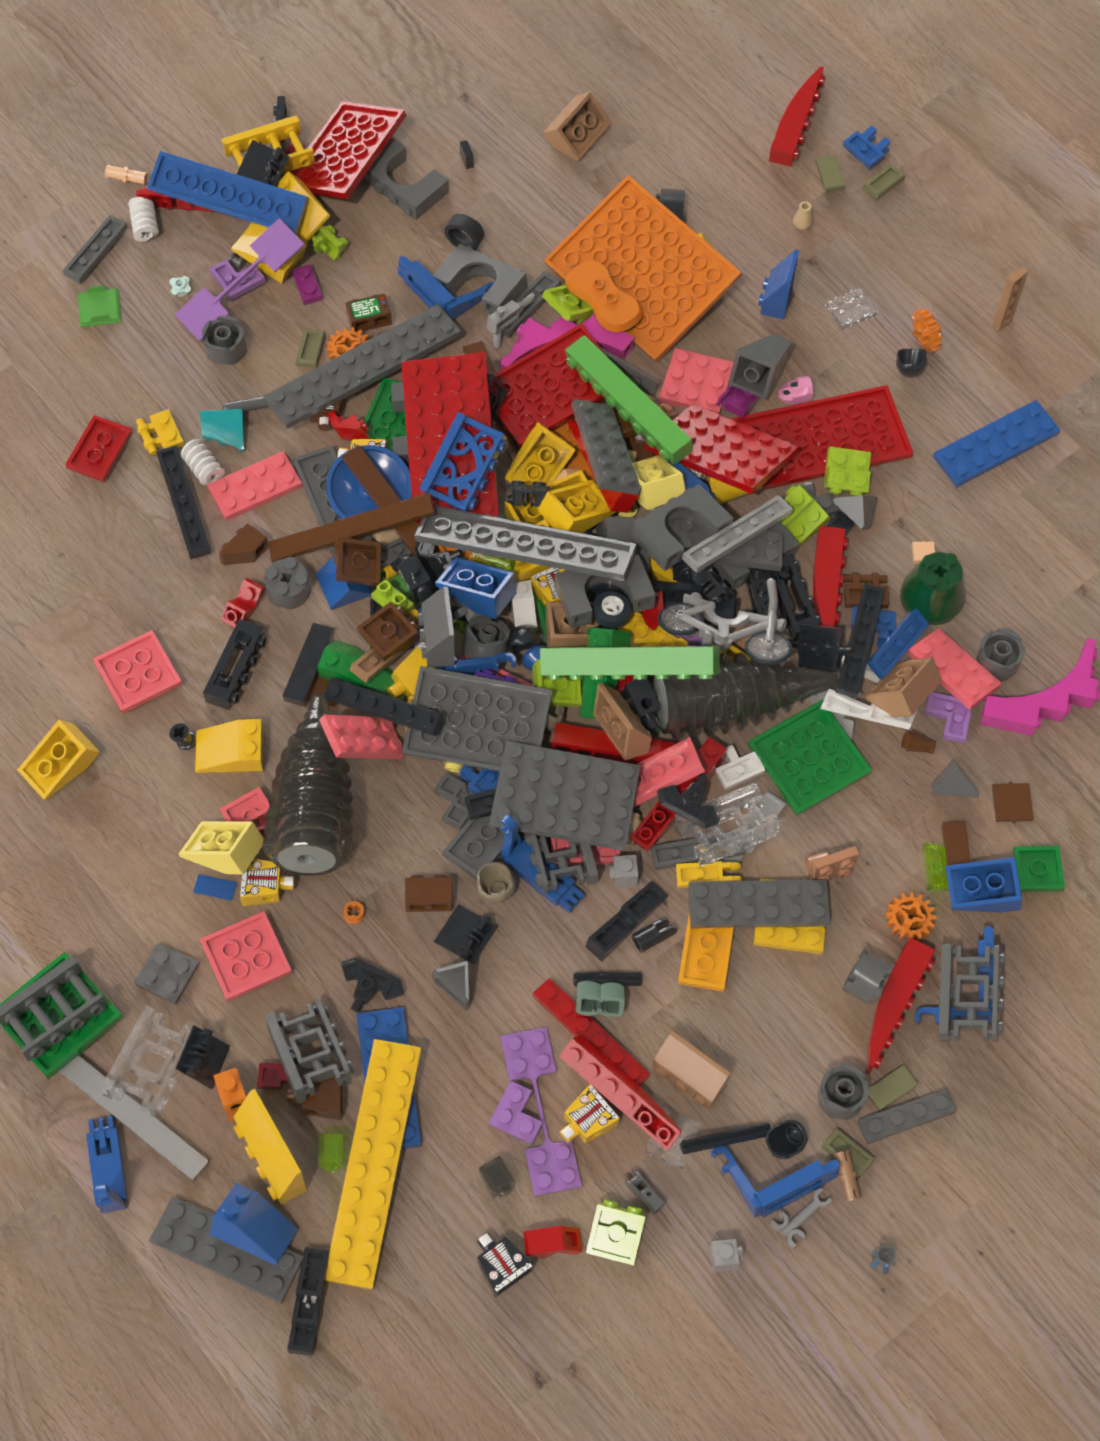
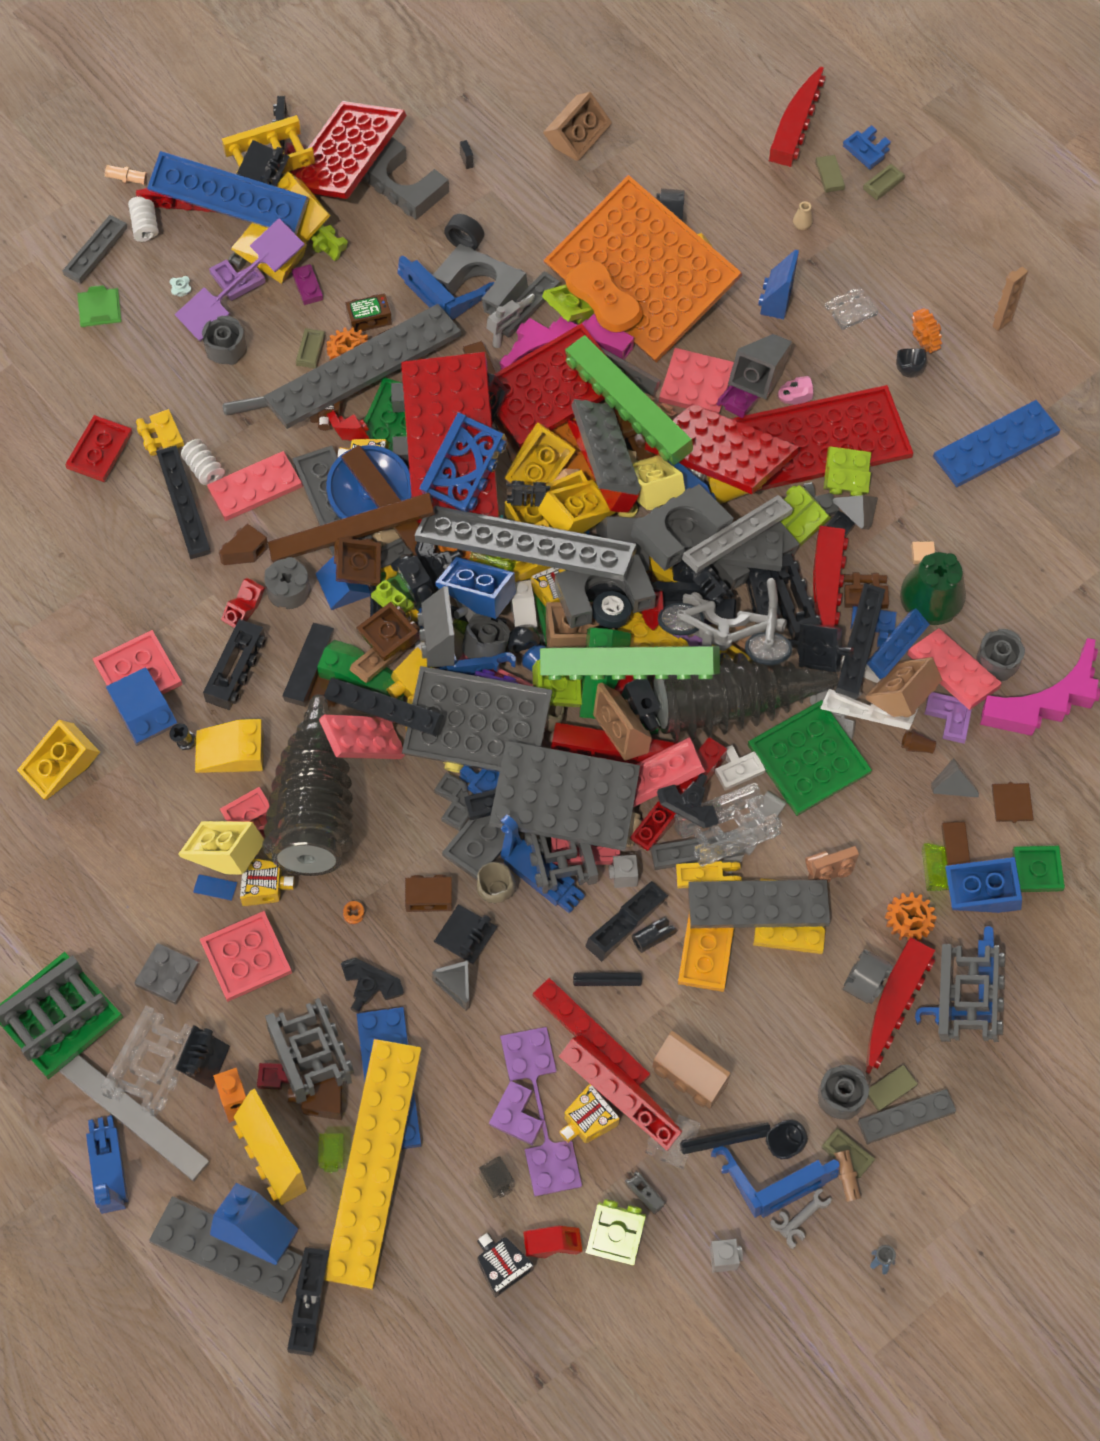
(141, 706): none -> blue slope
(223, 427): teal slope -> none
(602, 999): sand green brick -> none

